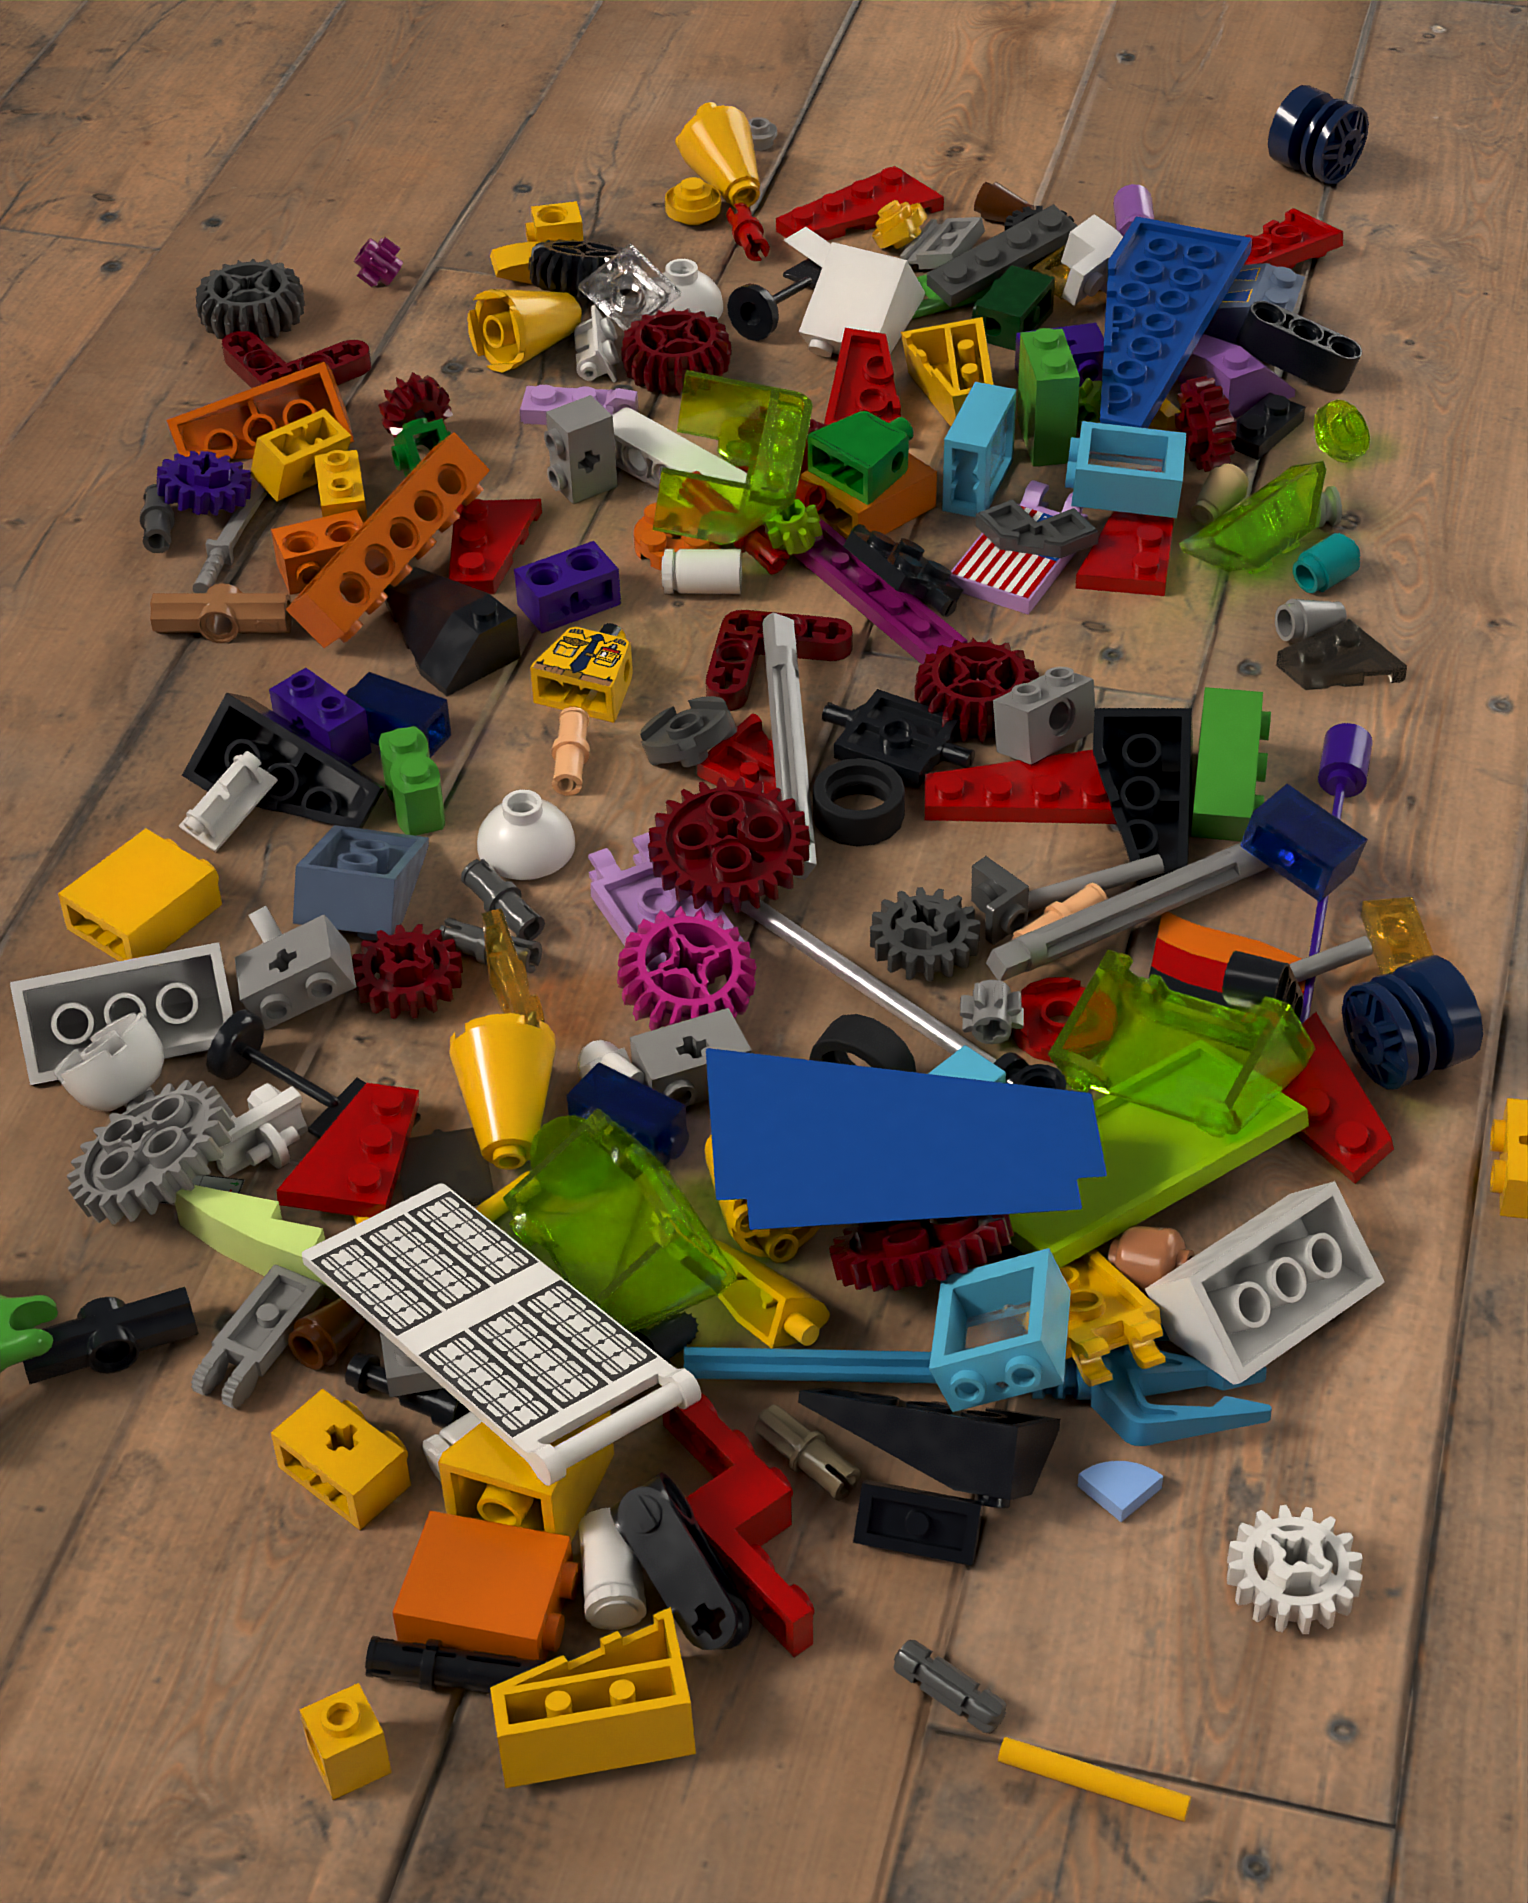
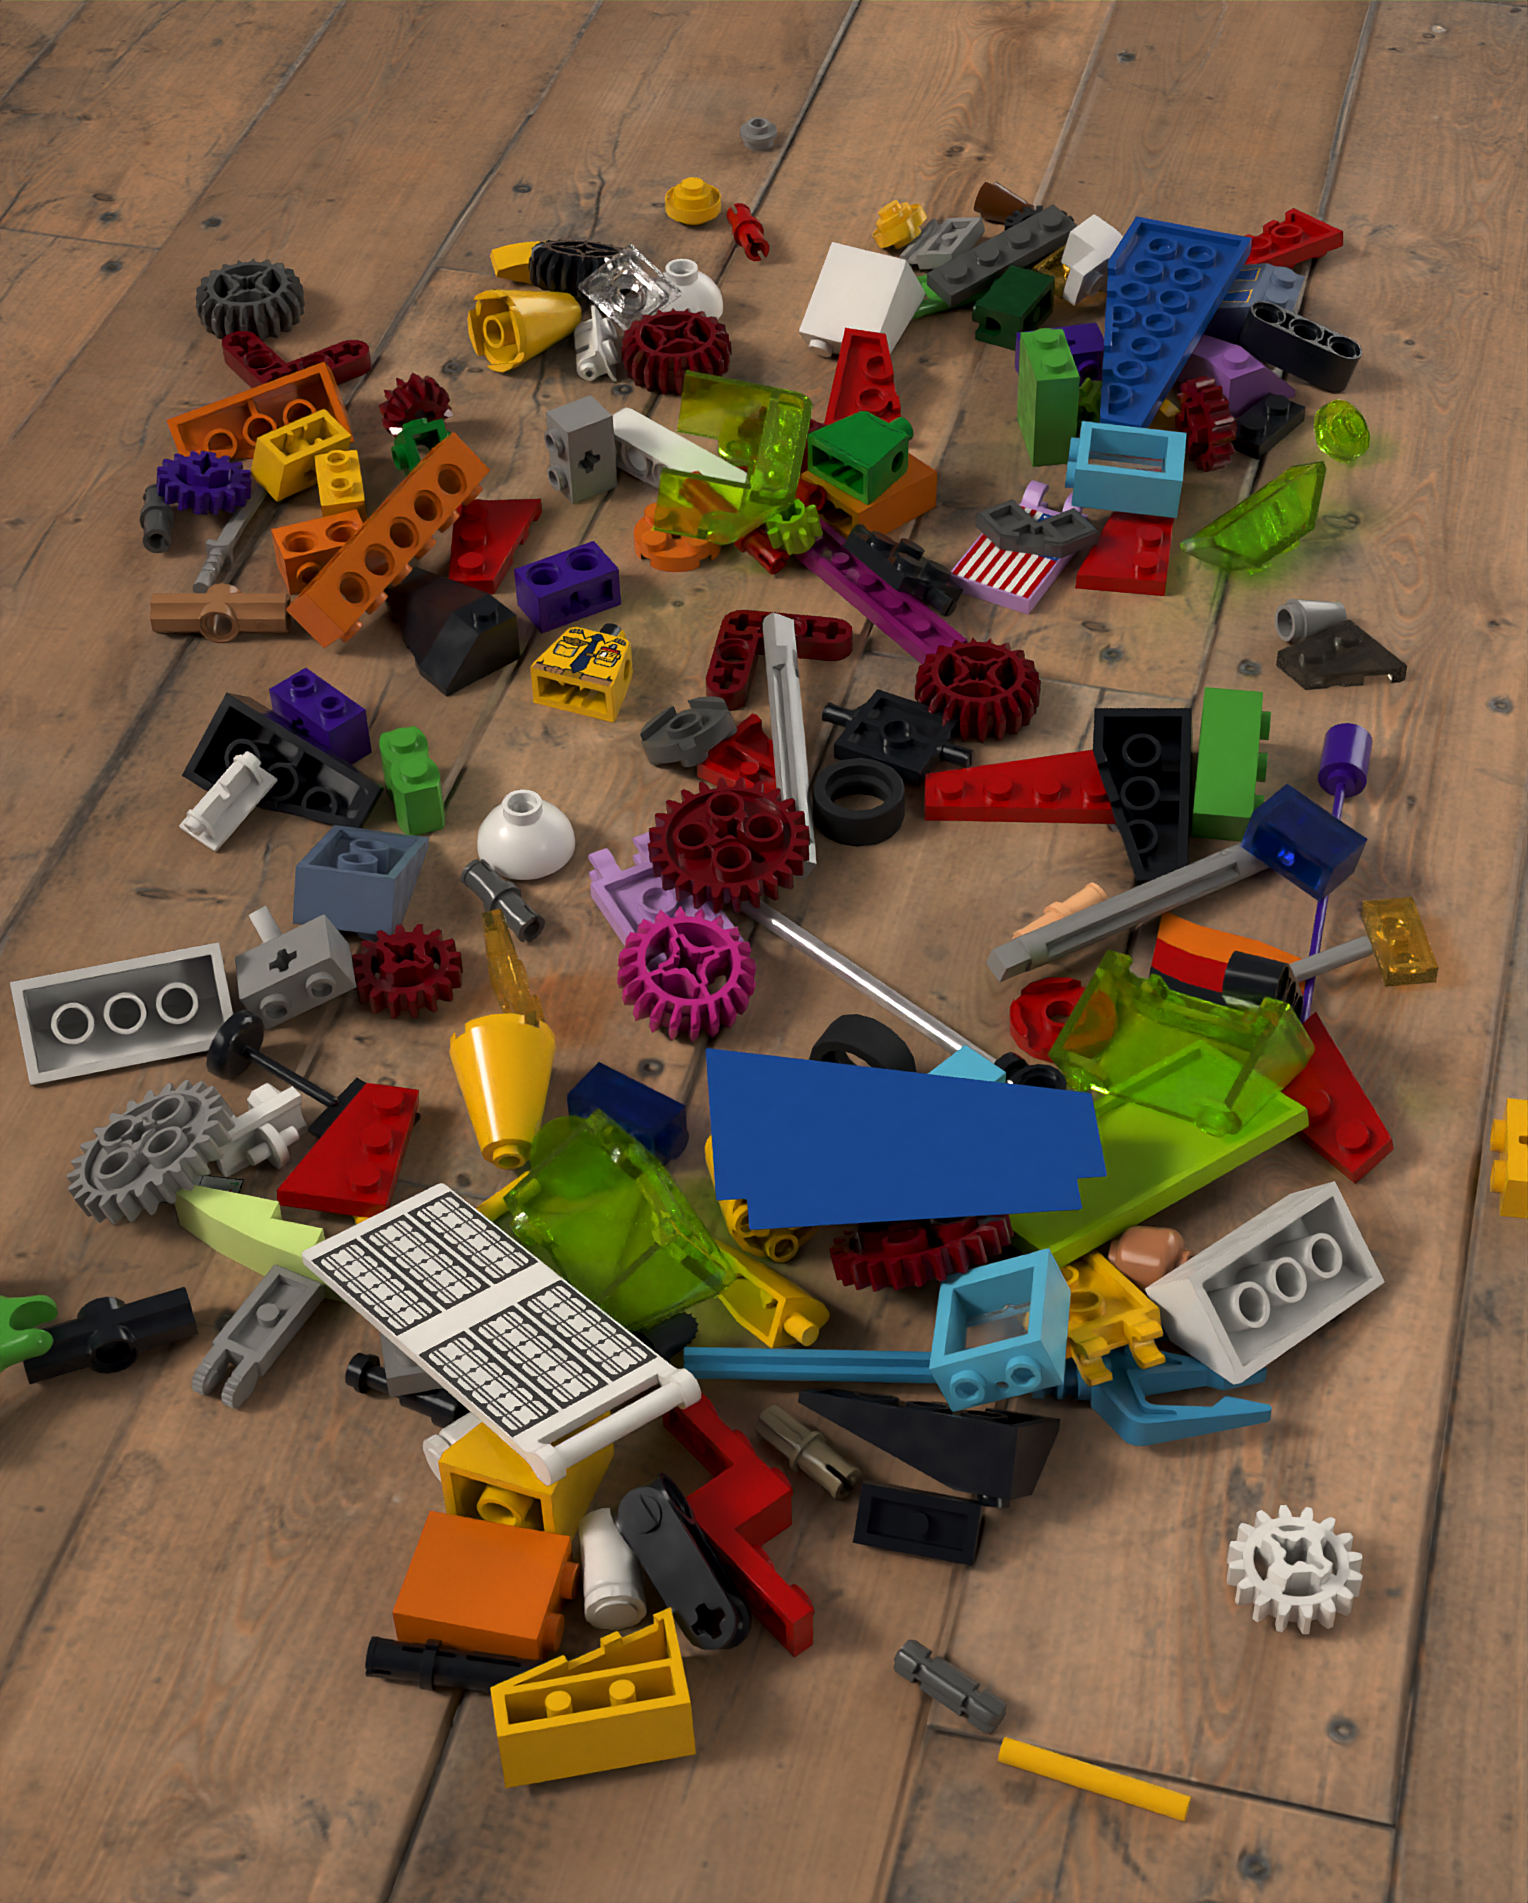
(115, 1066): white cylinder -> none
(140, 897): yellow brick -> none
(325, 1334): reddish brown cone -> none
(342, 1458): yellow brick -> none
(345, 1741): yellow brick -> none
(378, 261): magenta gear -> none
(397, 705): clear blue brick -> none
(450, 1160): clear smoke piece -> none
(470, 941): dark grey pin -> none
(543, 398): lavender hinge -> none
(555, 223): yellow brick -> none
(570, 751): light nougat pin -> none
(609, 1055): white plate -> none
(676, 1054): light grey brick -> none
(702, 571): white piece -> none
(722, 152): yellow cone -> none
(756, 311): black piece -> none
(810, 245): white sticker -> none
(858, 205): red wing -> none
(925, 934): dark grey gear -> none
(948, 362): yellow wedge -> none
(979, 449): medium azure window -> none
(991, 1011): light grey gear -> none
(1000, 898): dark grey bracket -> none
(1044, 715): light grey brick -> none
(1105, 879): light grey bar -> none
(1120, 1486): light blue tile -> none
(1131, 202): medium lavender piece -> none
(1220, 493): tan cone -> none
(1318, 134): dark blue wheel -> none
(1327, 563): teal brick -> none
(1330, 508): light grey bush -> none
(1412, 1022): dark blue wheel -> none

